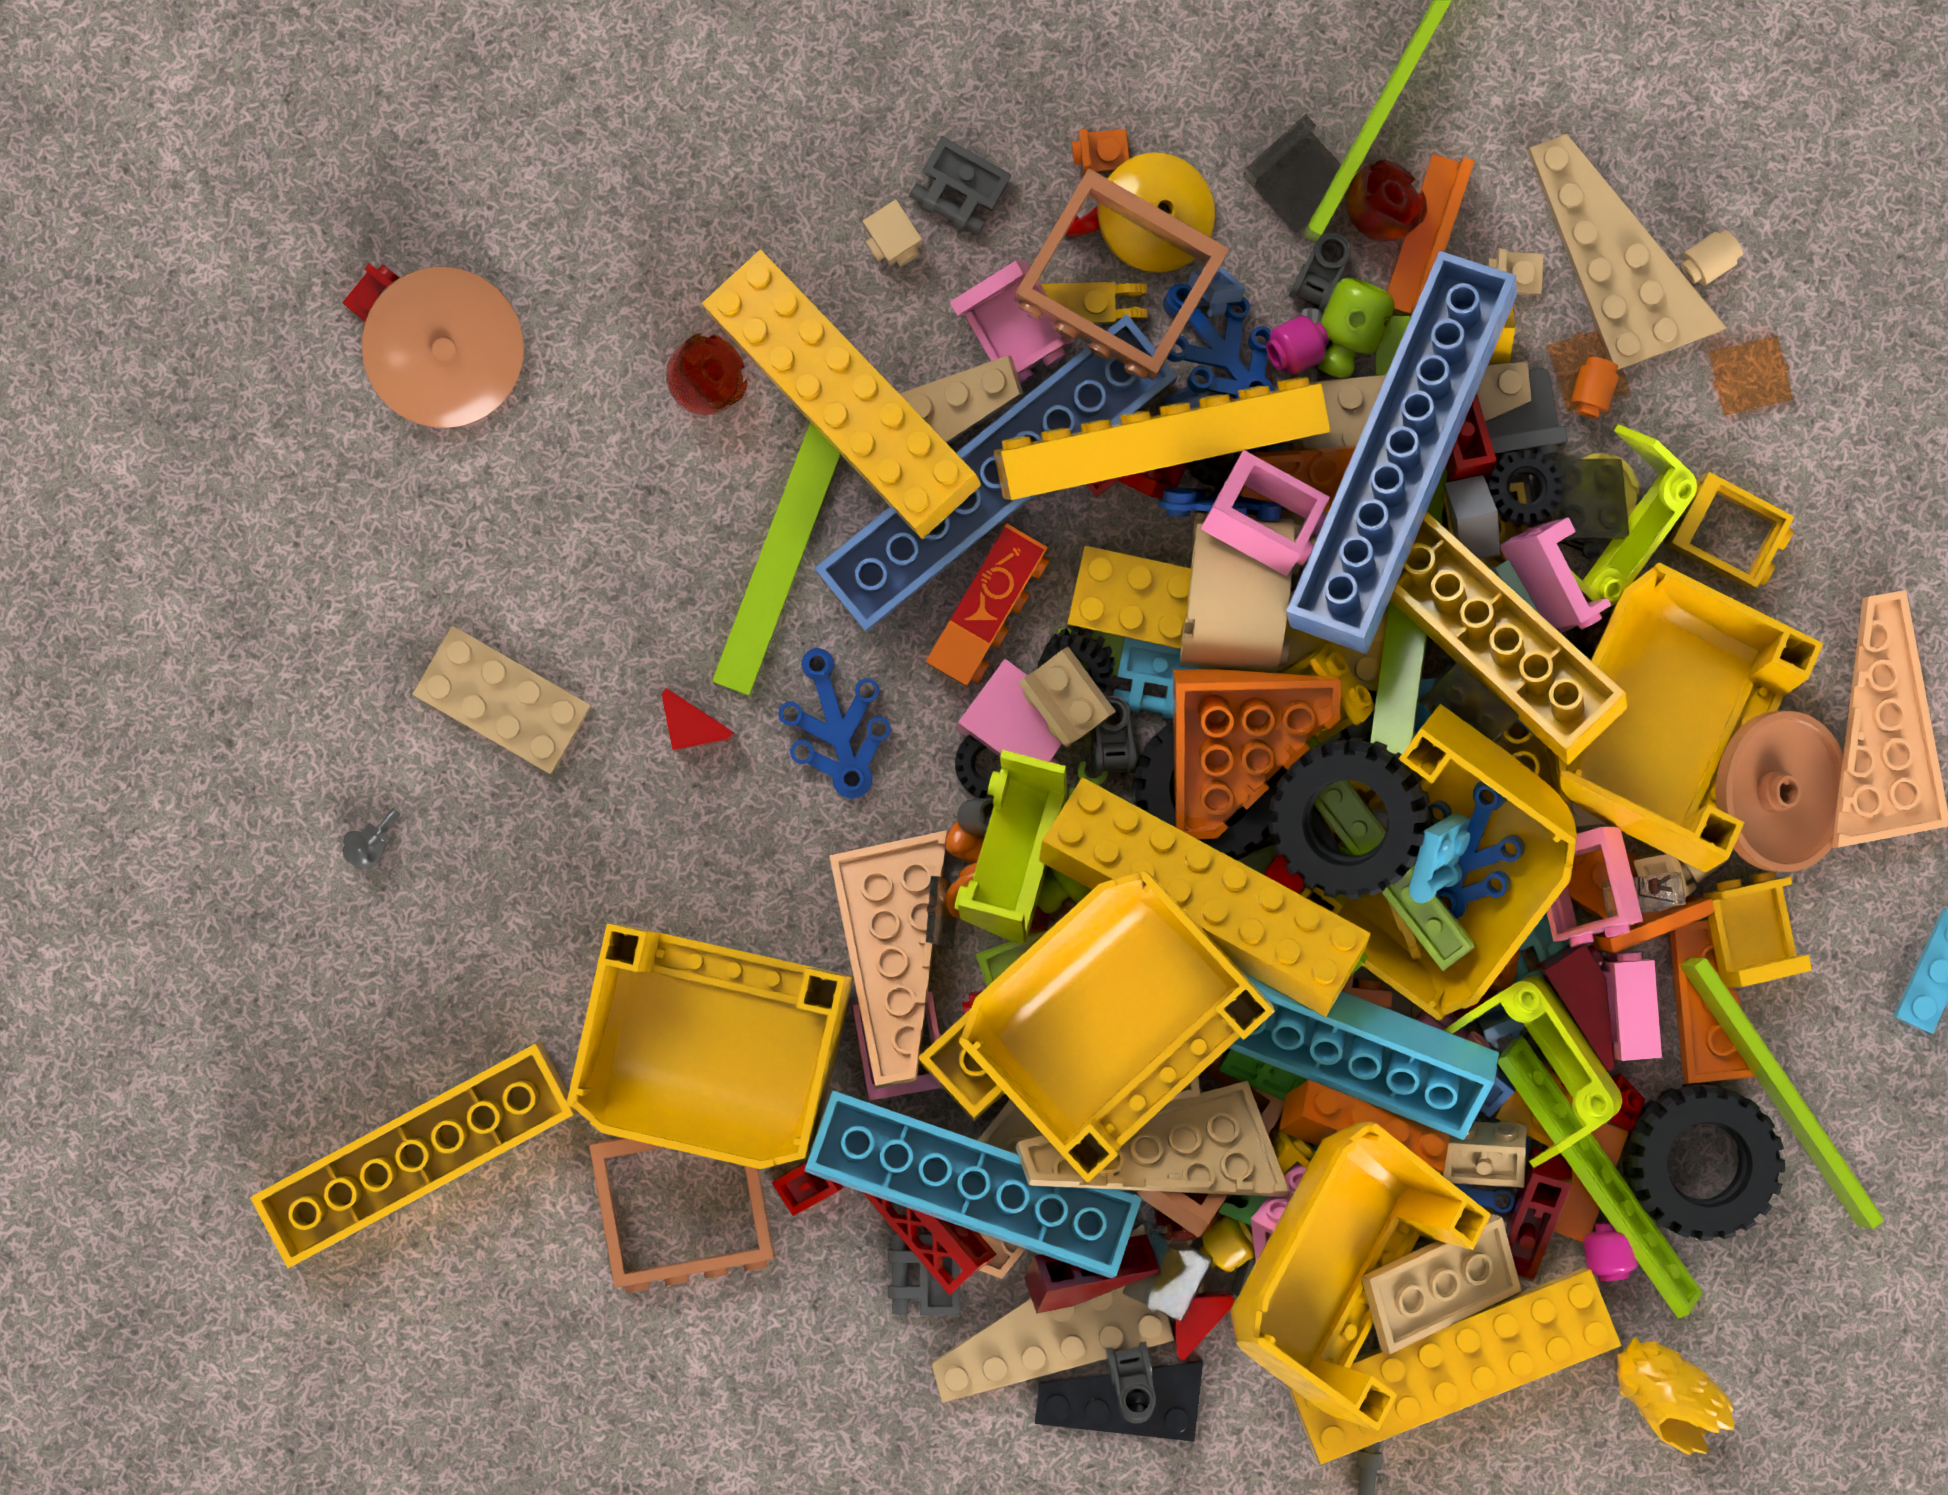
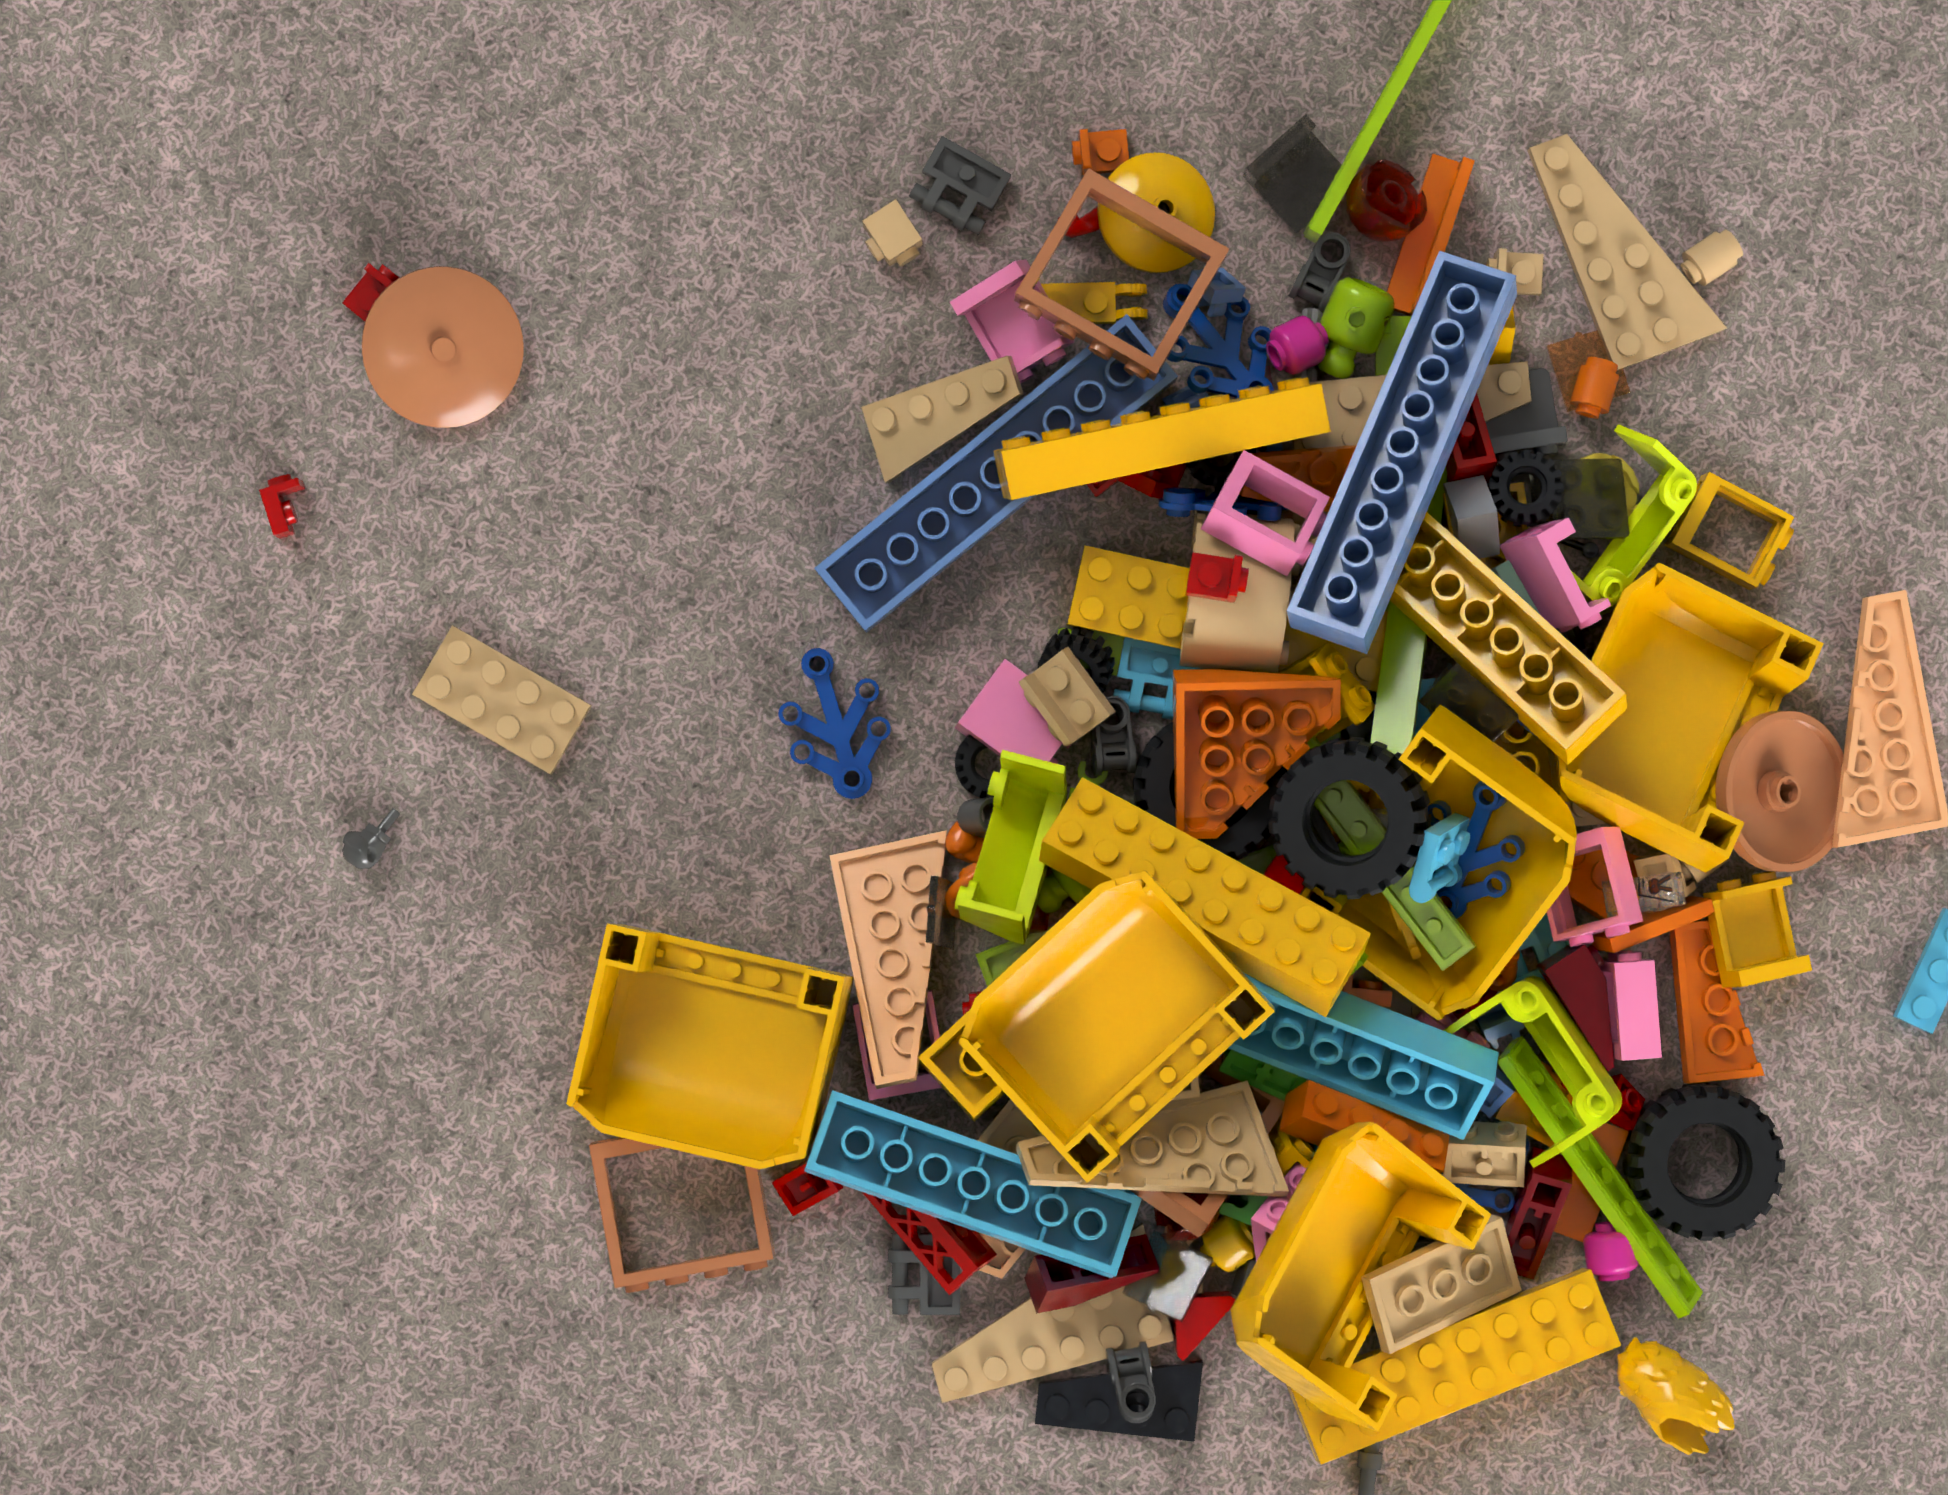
(280, 512): none -> red bracket
(413, 1154): yellow brick -> none
(690, 725): red slope -> none
(705, 375): clear red cylinder -> none
(777, 563): lime tile -> none
(841, 394): yellow brick -> none
(986, 606): brick -> none
(1216, 577): none -> red bracket
(1750, 375): clear orange piece -> none
(1782, 1092): lime tile -> none

